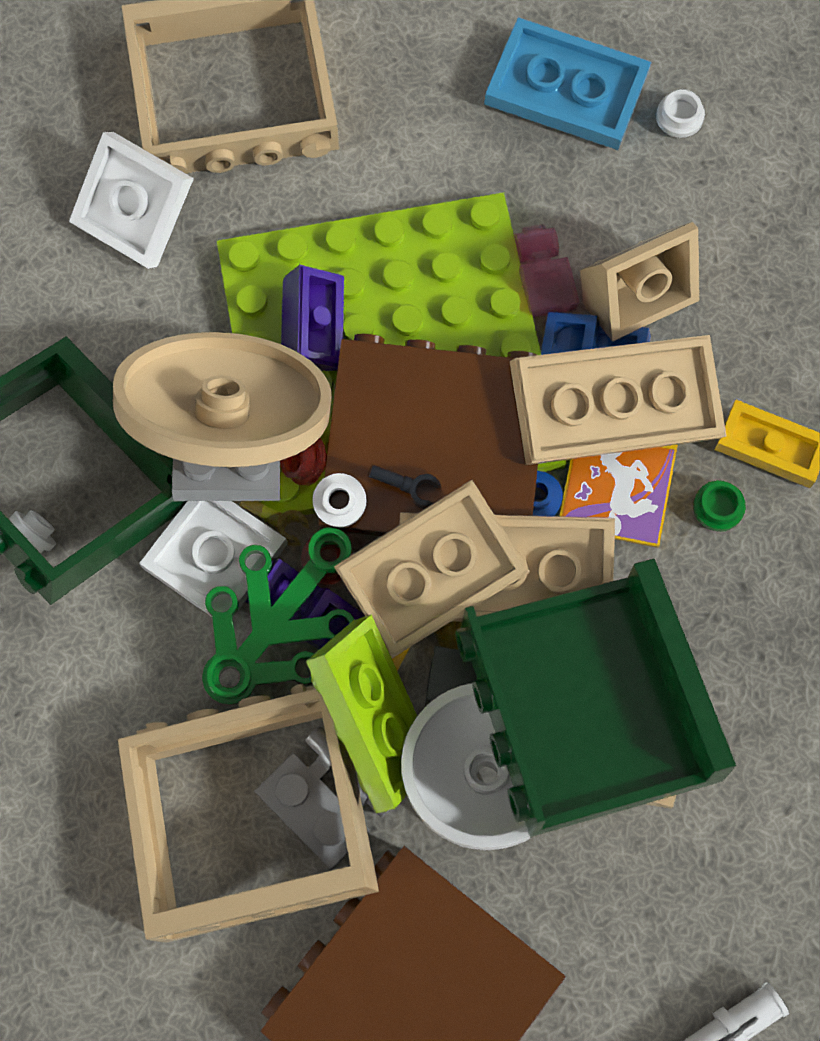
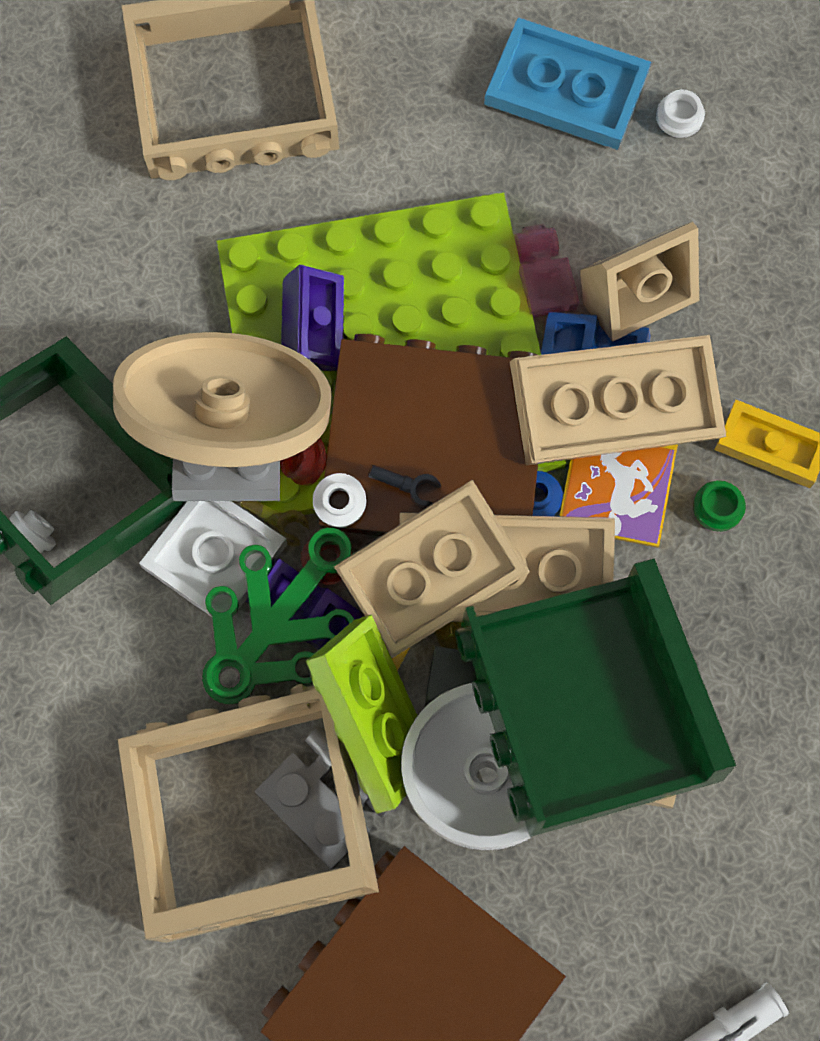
(130, 199): white plate -> none

